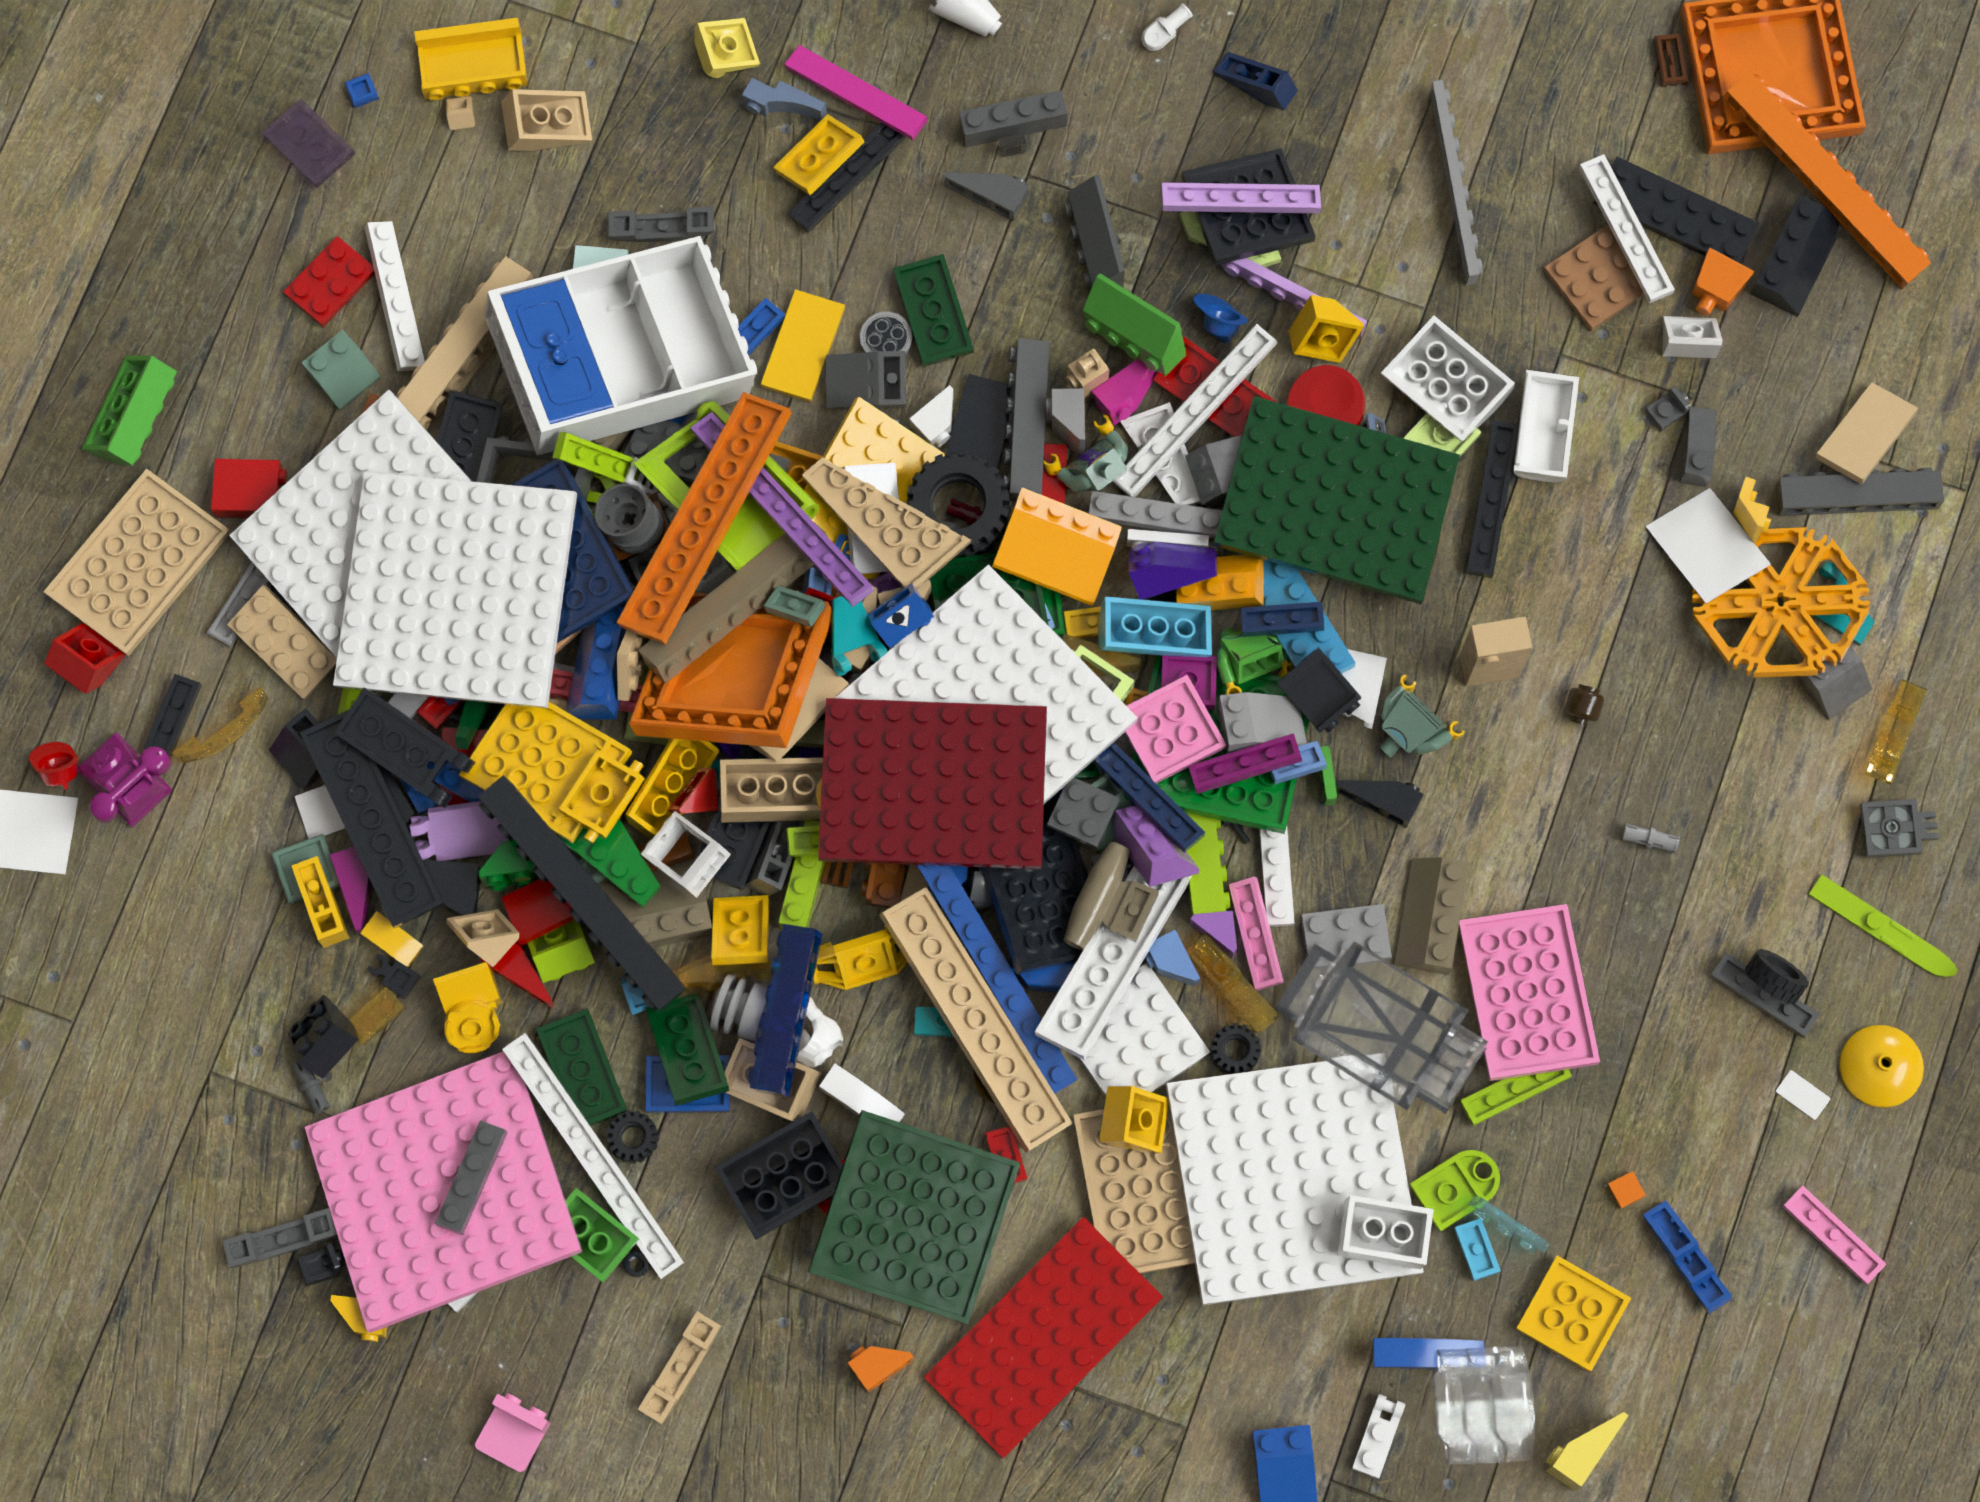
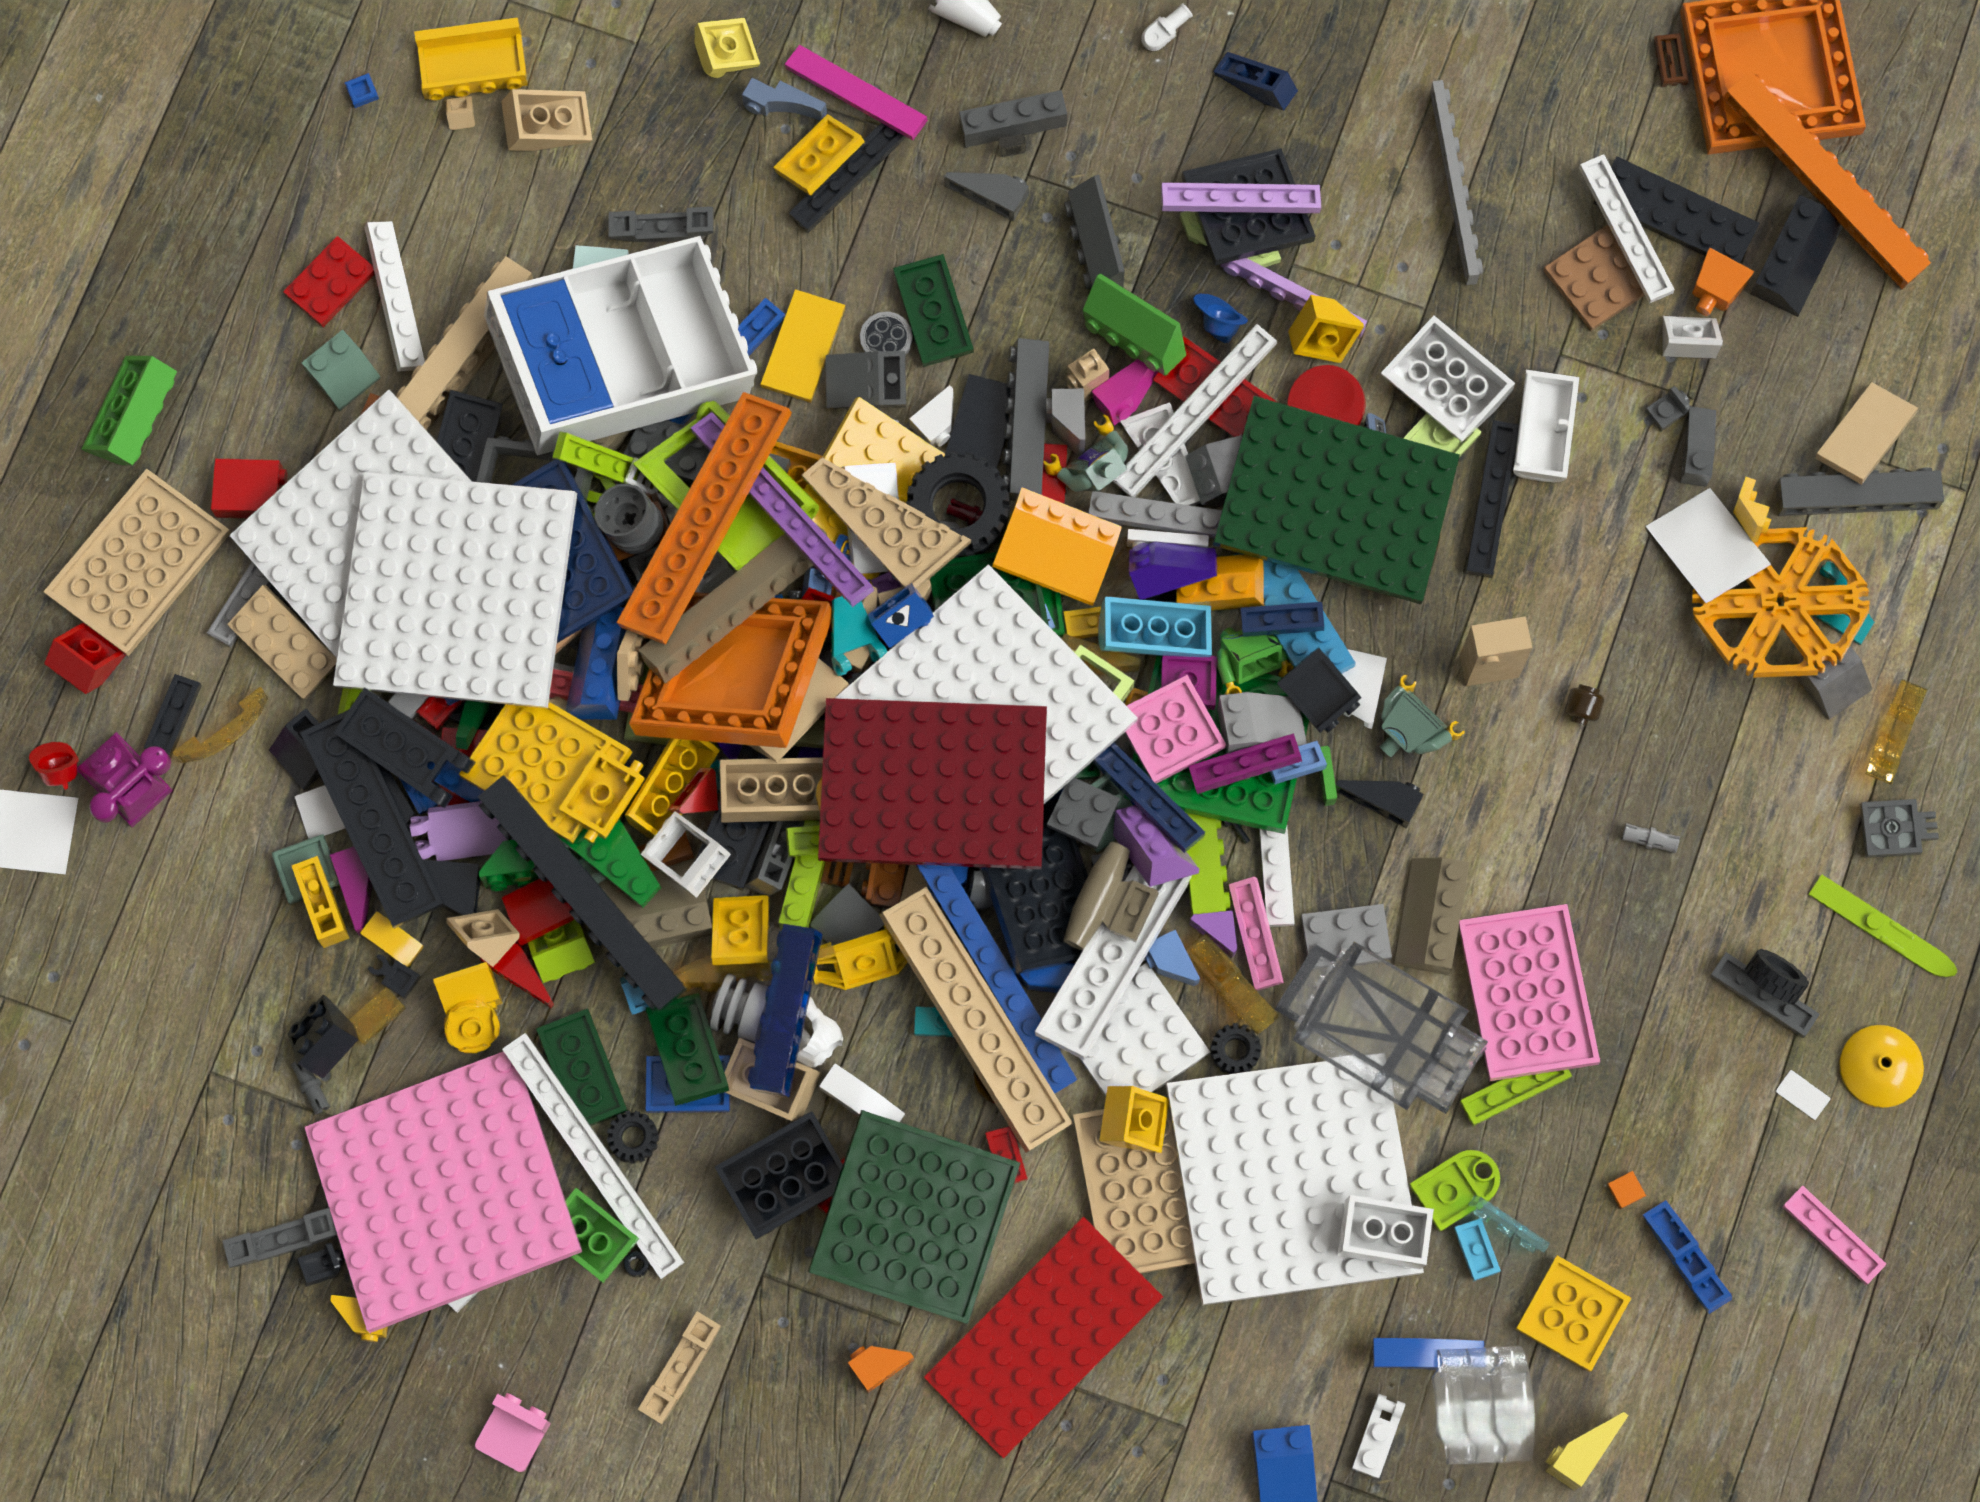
(308, 143): clear purple plate -> none
(471, 1177): dark grey plate -> none
(794, 606): sand green plate -> none
(847, 918): none -> dark grey slope

